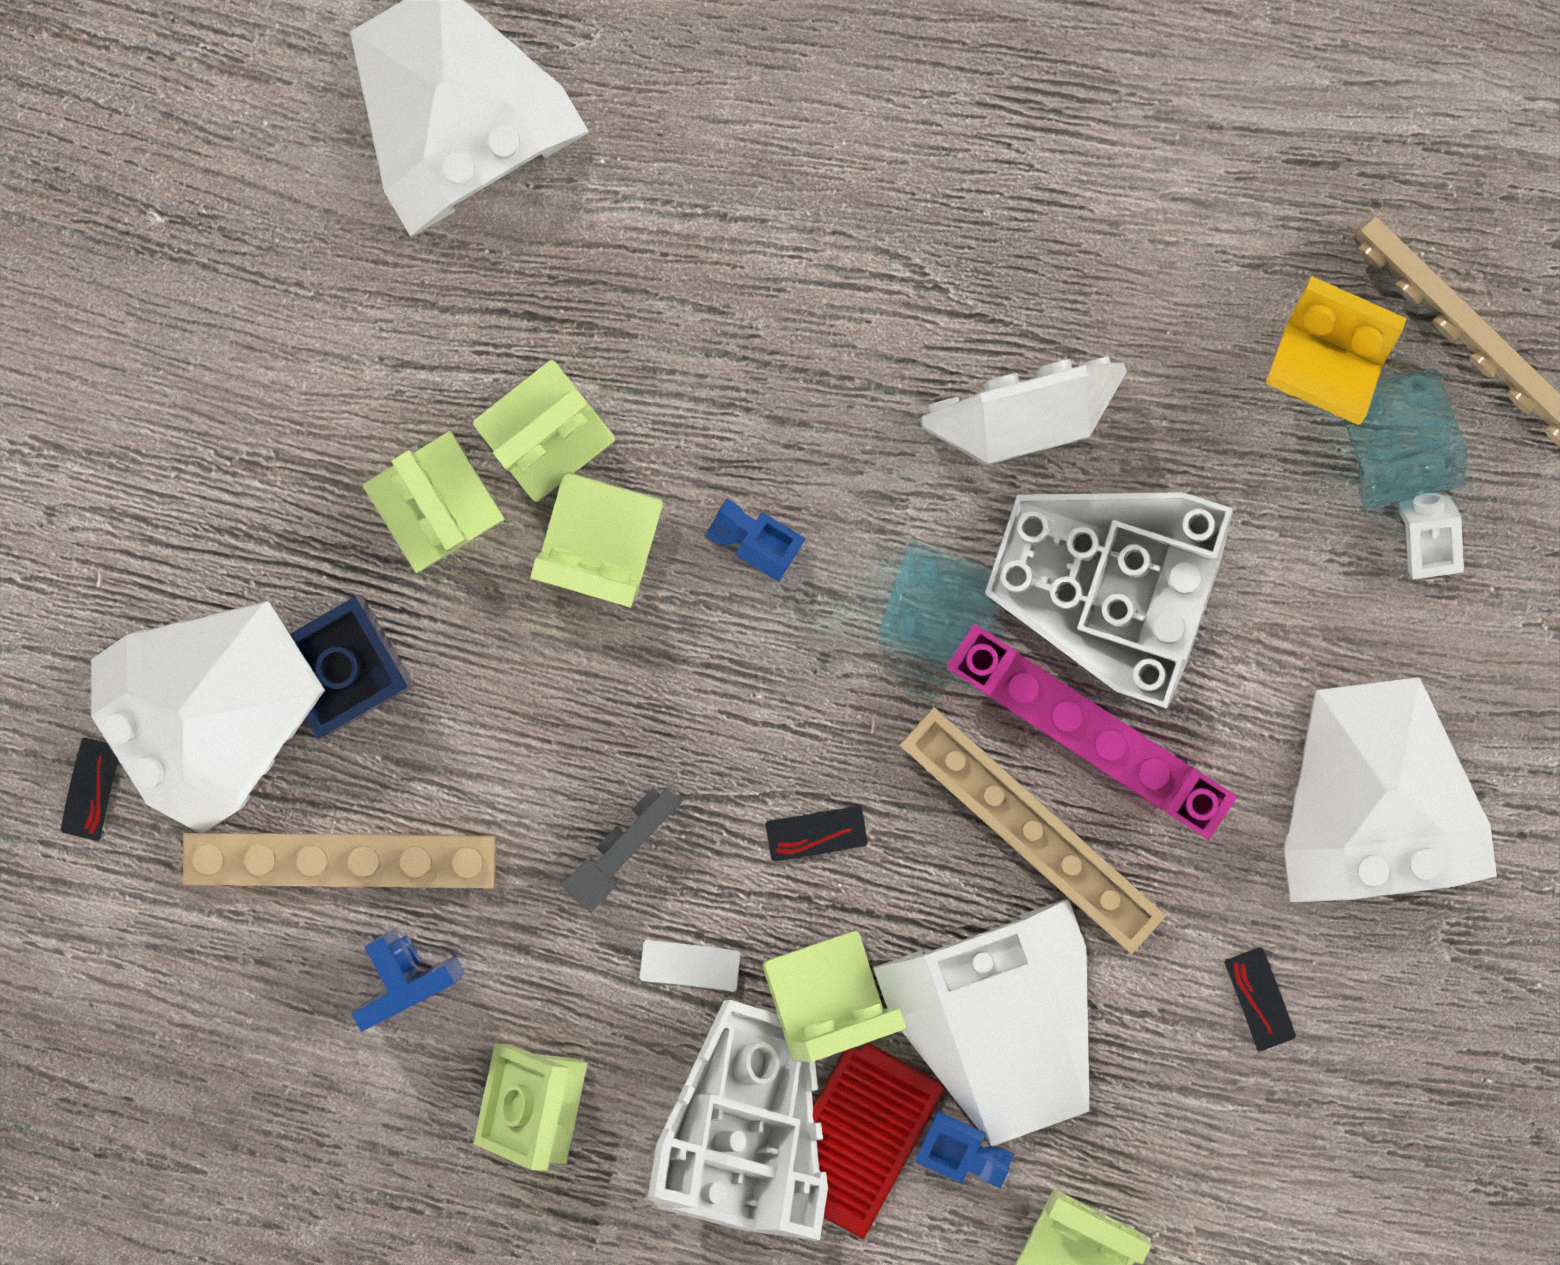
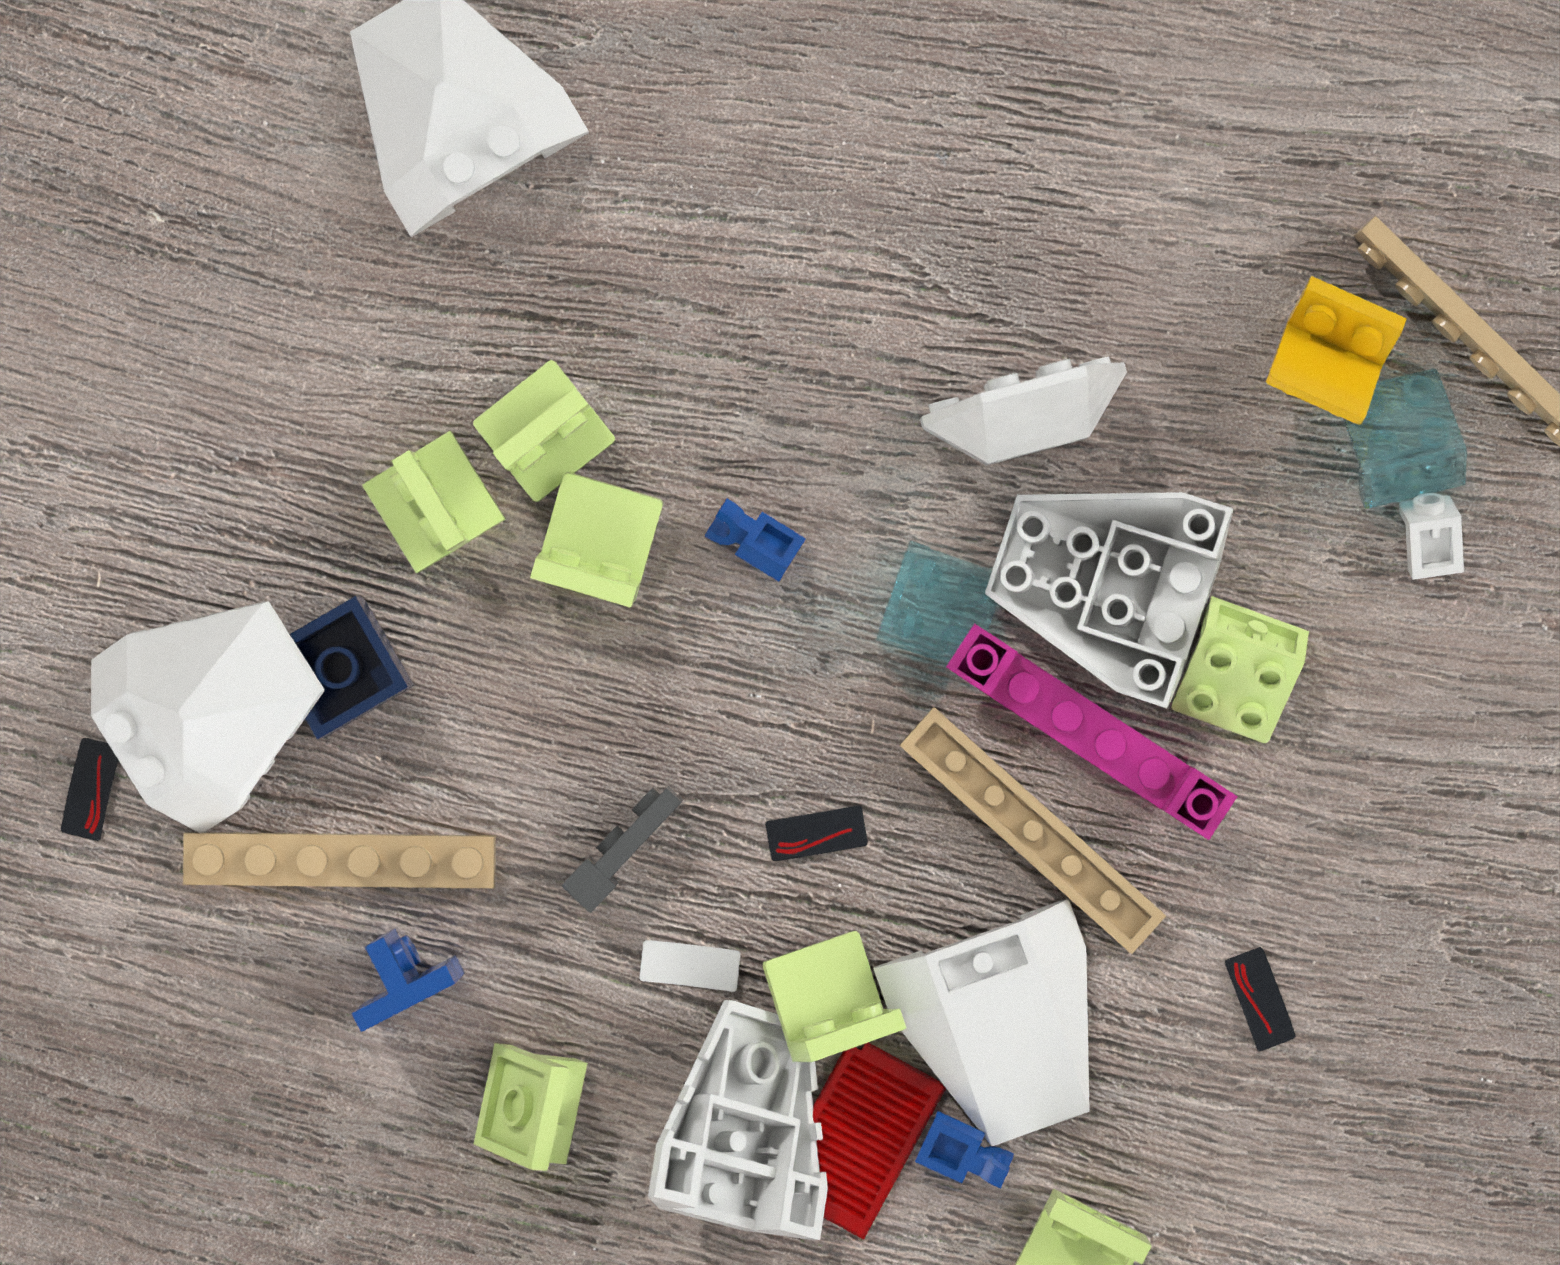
(1241, 670): none -> yellowish green bracket
(1382, 800): white wedge -> none

